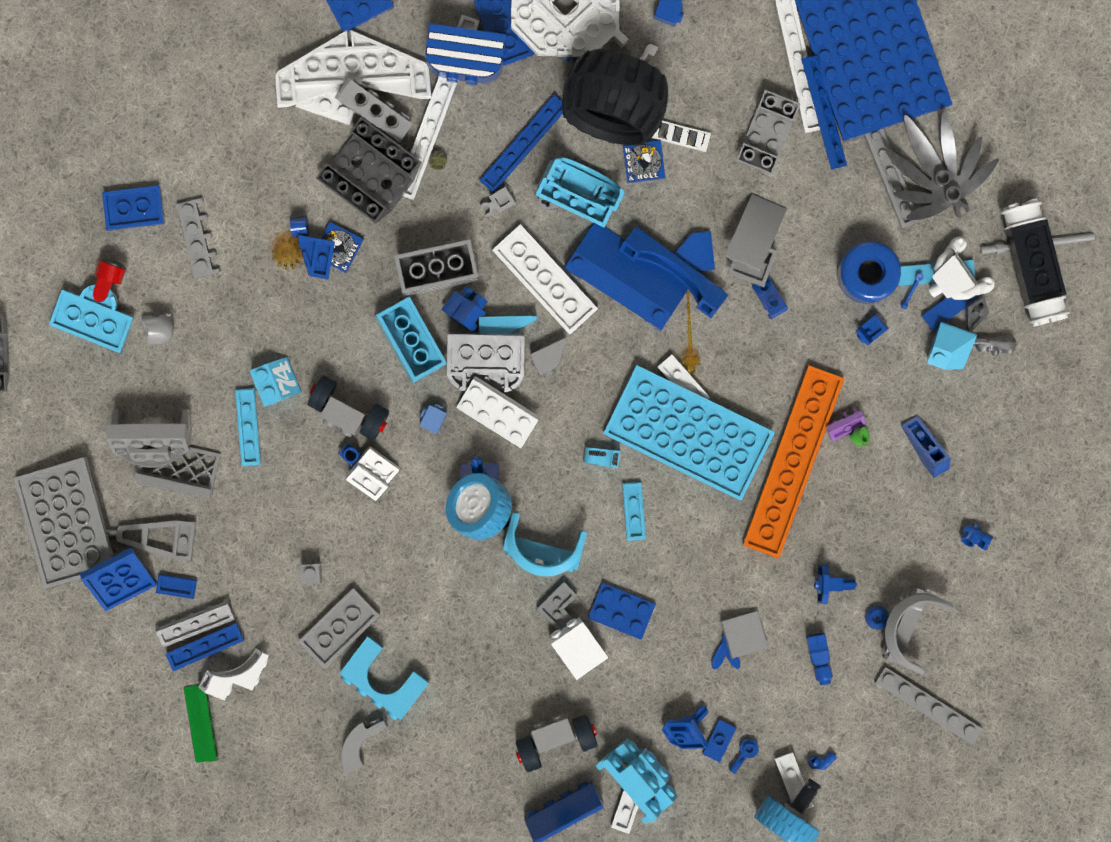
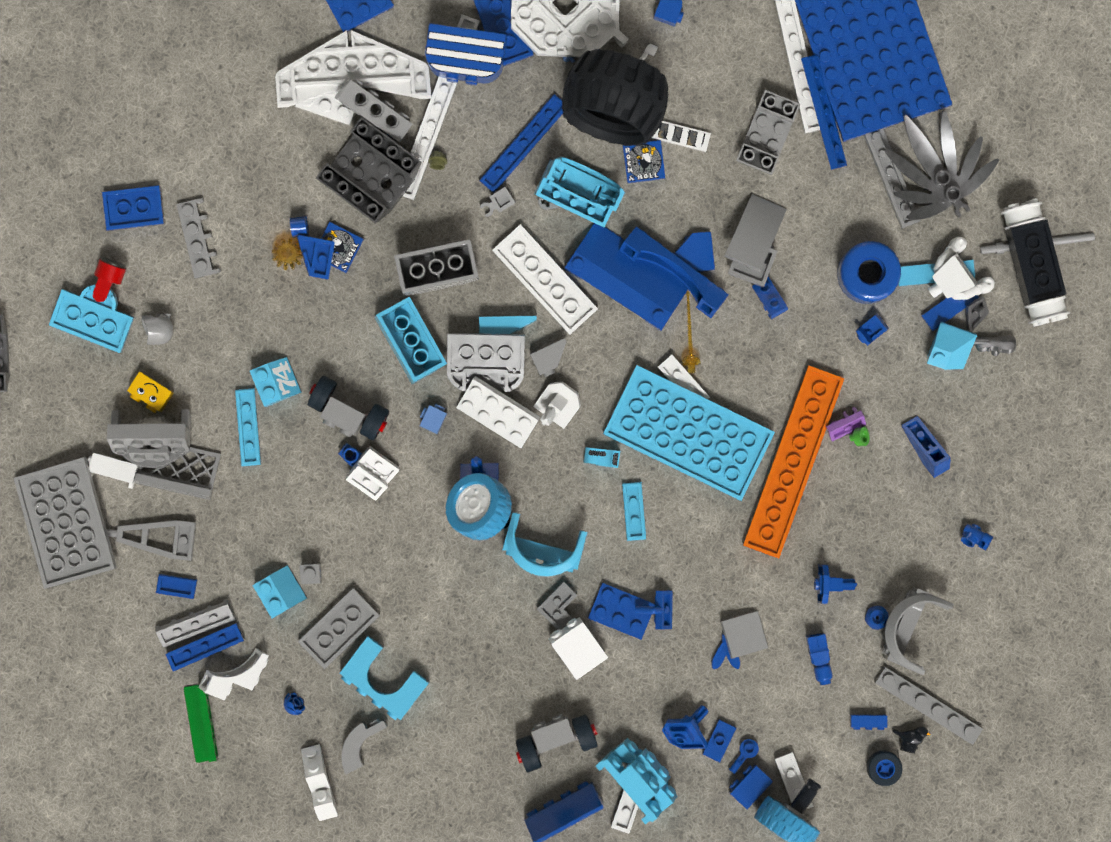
(112, 468): none -> white brick
(118, 579): blue plate -> none
(150, 392): none -> yellow brick
(279, 591): none -> medium azure slope
(293, 704): none -> blue plate
(318, 782): none -> white arch
(463, 310): blue hips -> none
(558, 404): none -> white piece
(662, 610): none -> blue plate
(750, 786): none -> blue brick
(822, 763): blue arm -> none
(868, 722): none -> blue piece
(884, 774): none -> black wheel
(912, 738): none -> black animal
(919, 277): blue hinge -> none

